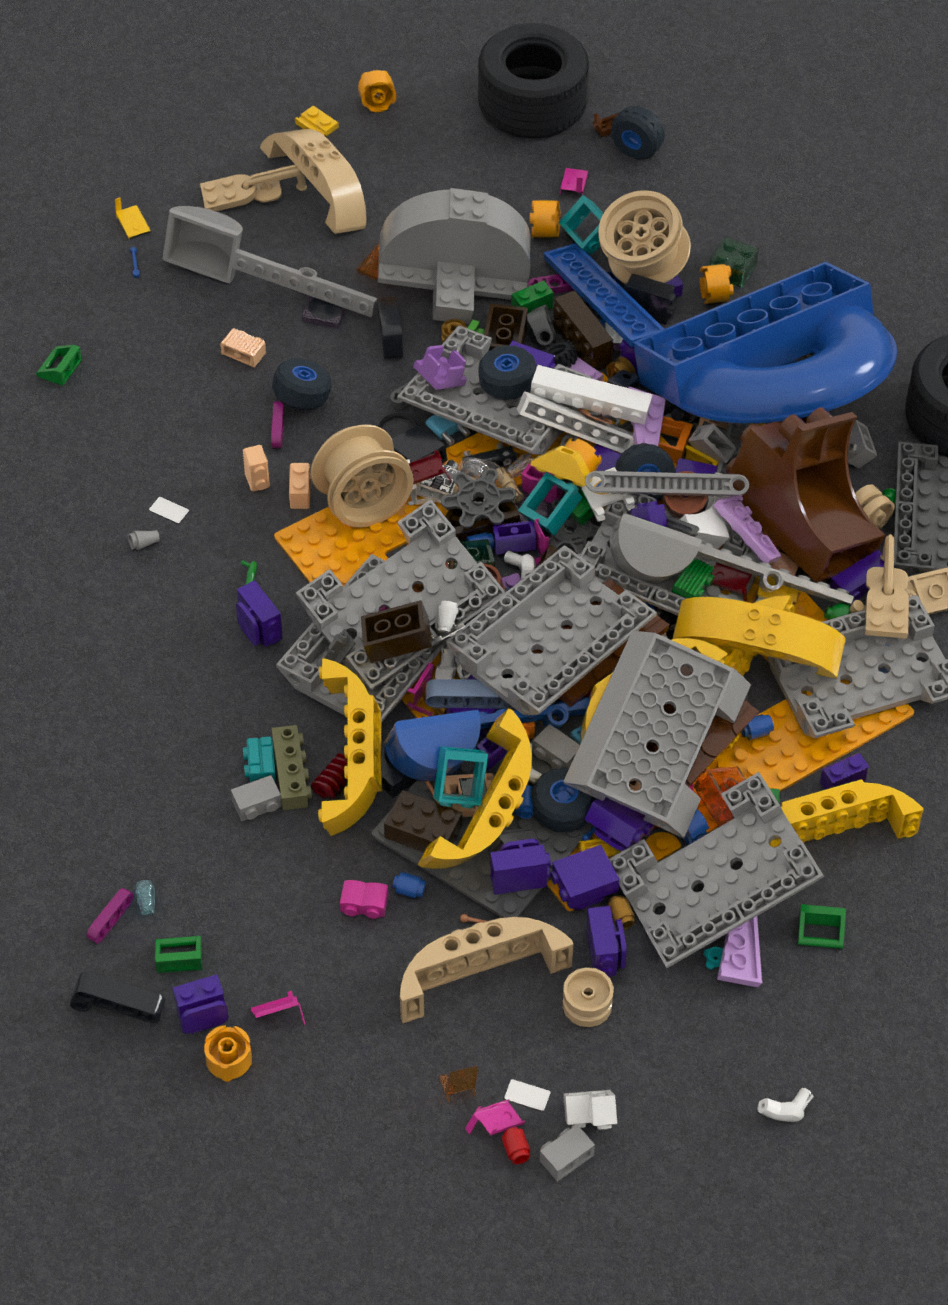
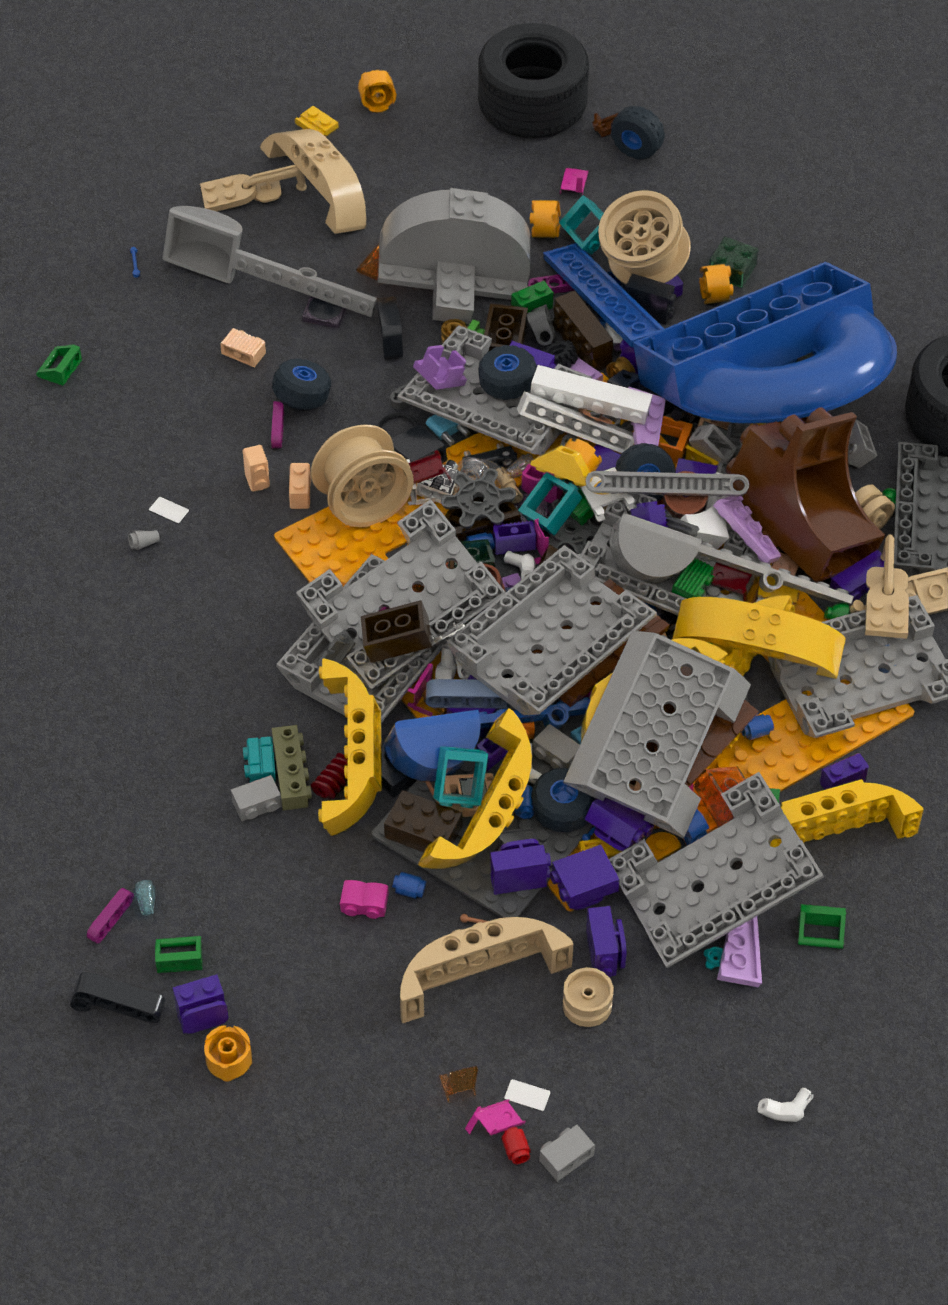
(131, 219): yellow piece -> none
(251, 571): green piece -> none
(258, 615): dark purple brick -> none
(277, 1005): dark pink piece -> none
(446, 615): white cone -> none
(590, 1107): white brick -> none
(621, 910): pearl gold brick -> none

